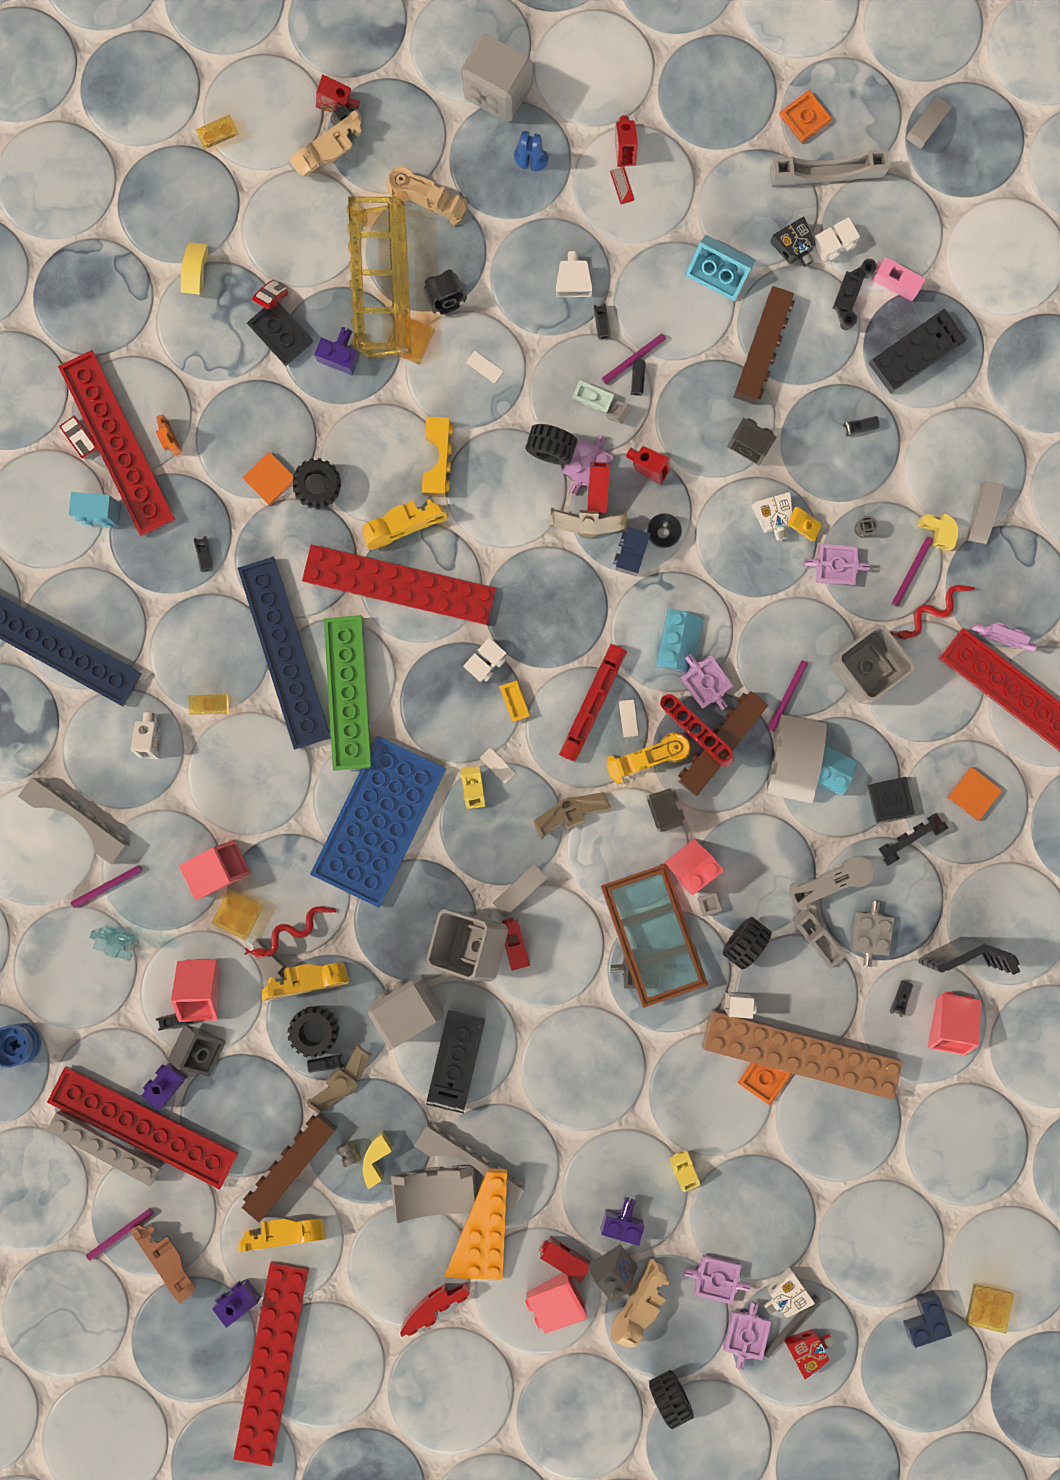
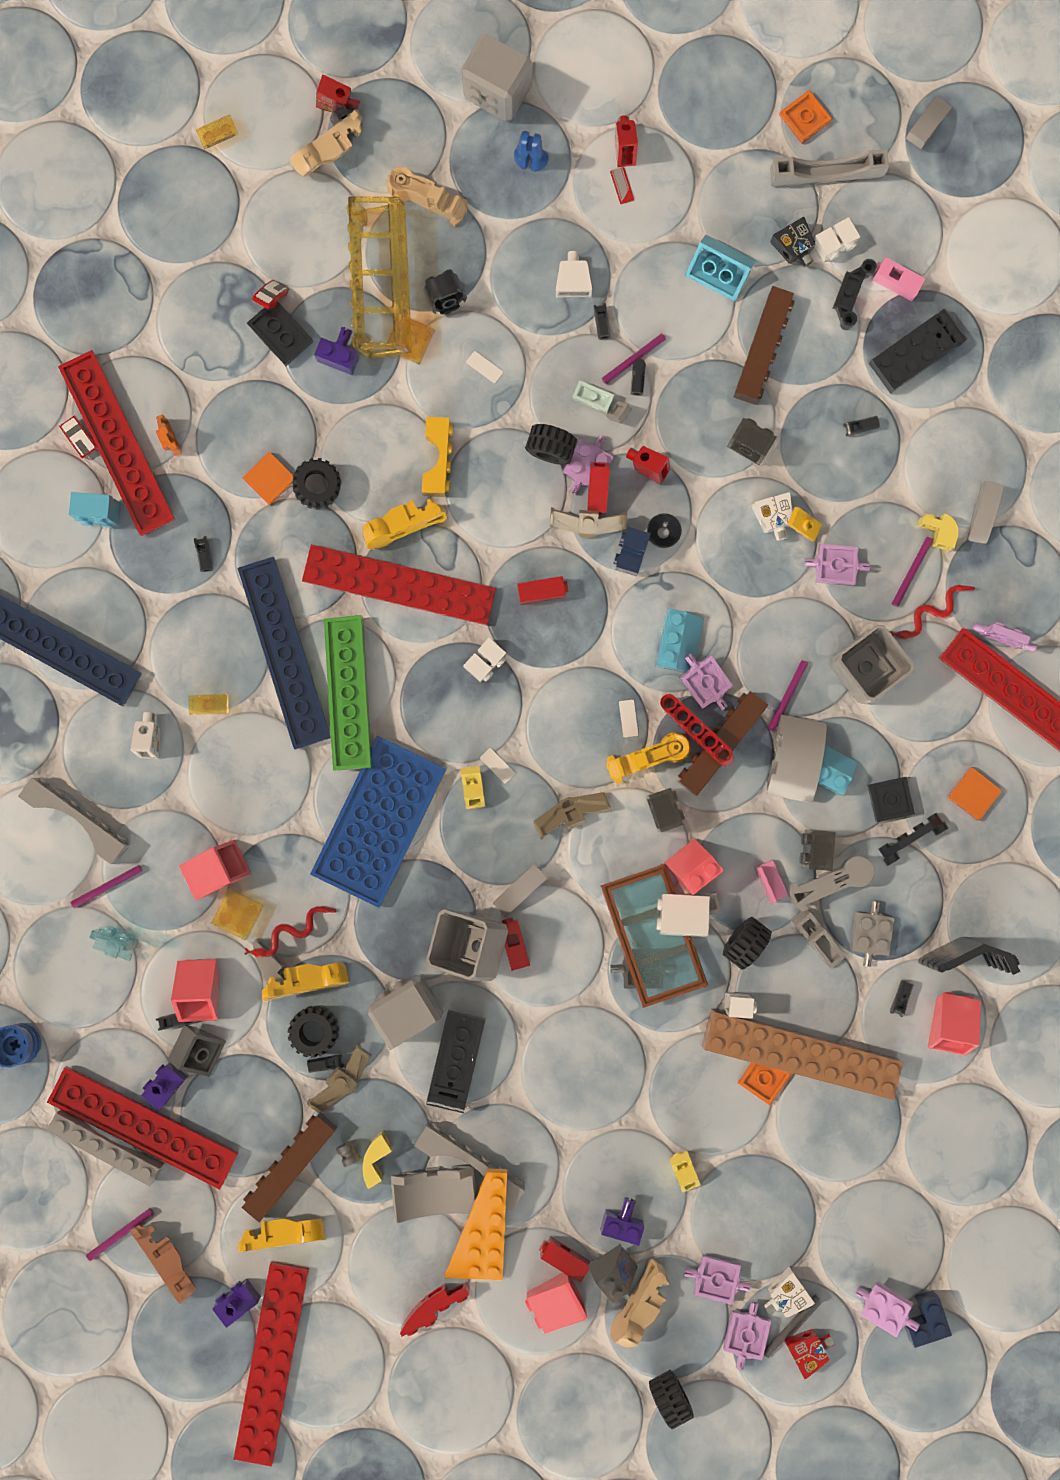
(193, 268): light yellow brick -> none
(514, 701): yellow plate -> none
(542, 590): none -> red brick
(593, 702): red piece -> none
(683, 915): none -> white brick
(771, 881): none -> bright pink panel
(817, 850): none -> clear smoke brick
(862, 530): flat silver wheel -> none
(887, 1309): none -> lavender plate
(989, 1308): clear yellow plate -> none

